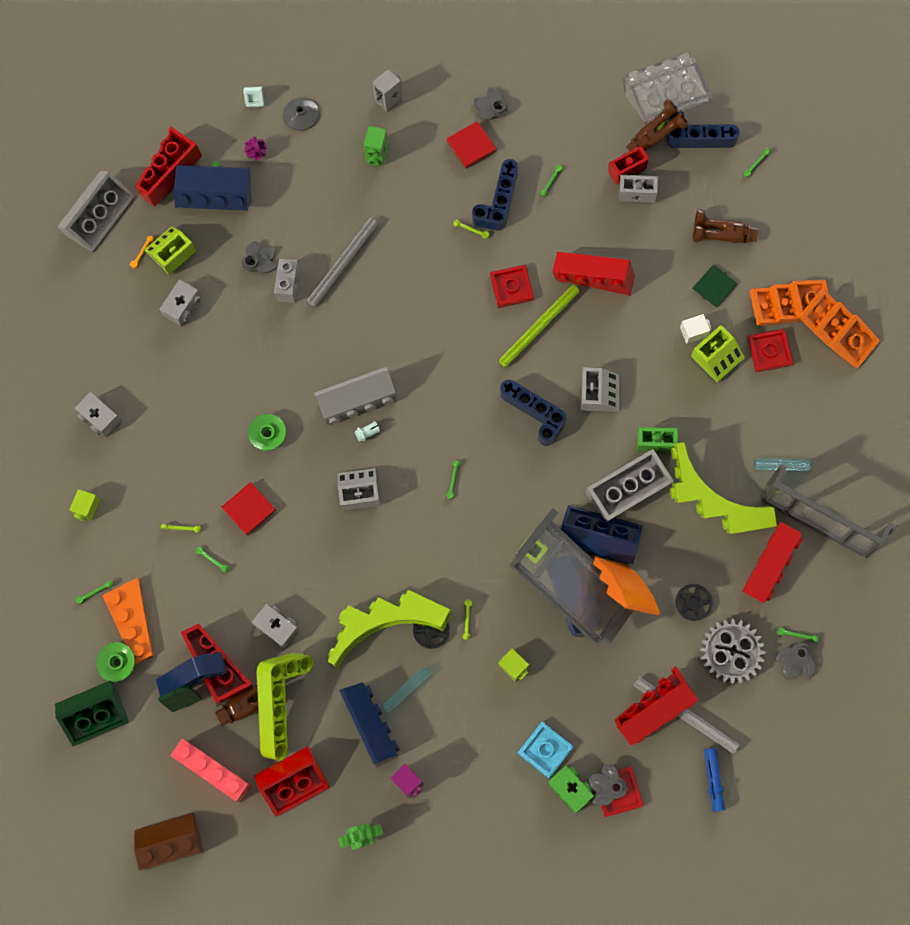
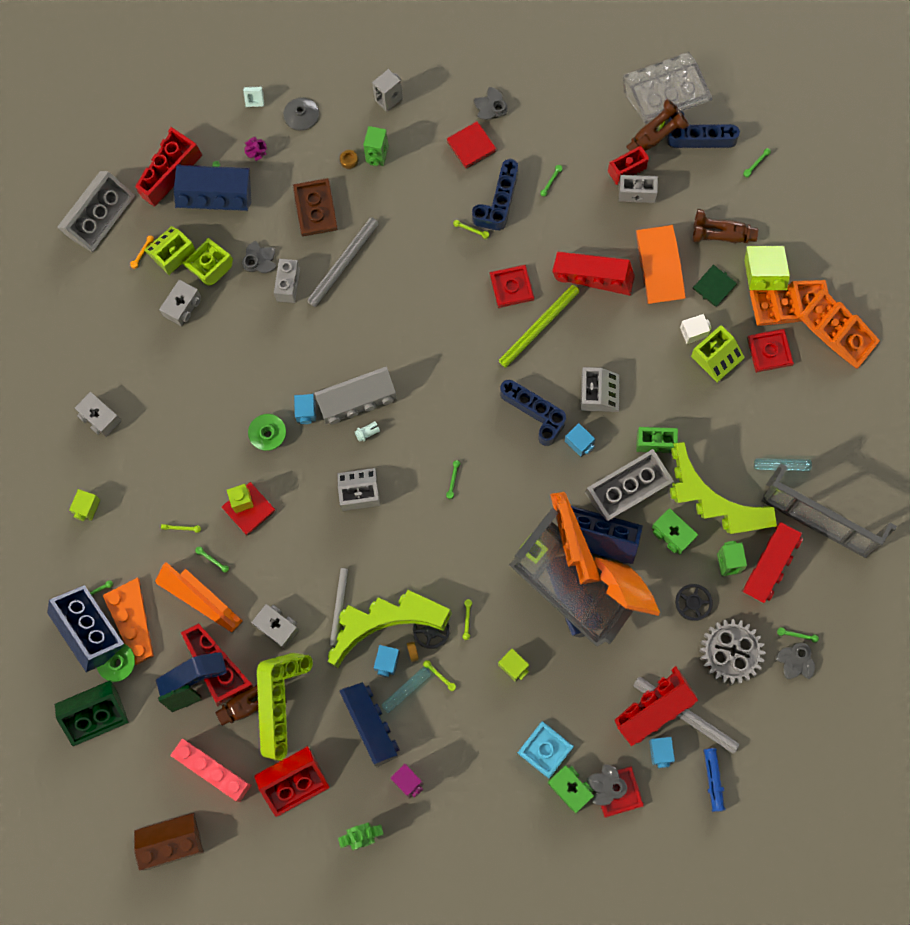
(84, 627): none -> dark blue slope
(196, 595): none -> orange wedge
(209, 262): none -> lime slope
(240, 498): none -> lime brick
(305, 408): none -> dark azure brick
(315, 207): none -> reddish brown plate
(338, 606): none -> light grey bar
(349, 159): none -> pearl gold tile
(386, 661): none -> dark azure brick
(412, 651): none -> pearl gold tile
(451, 686): none -> lime hinge
(573, 541): none -> orange wedge
(580, 440): none -> dark azure brick
(660, 264): none -> orange slope
(661, 752): none -> dark azure brick
(669, 522): none -> bright green brick
(731, 558): none -> bright green brick
(767, 268): none -> brick

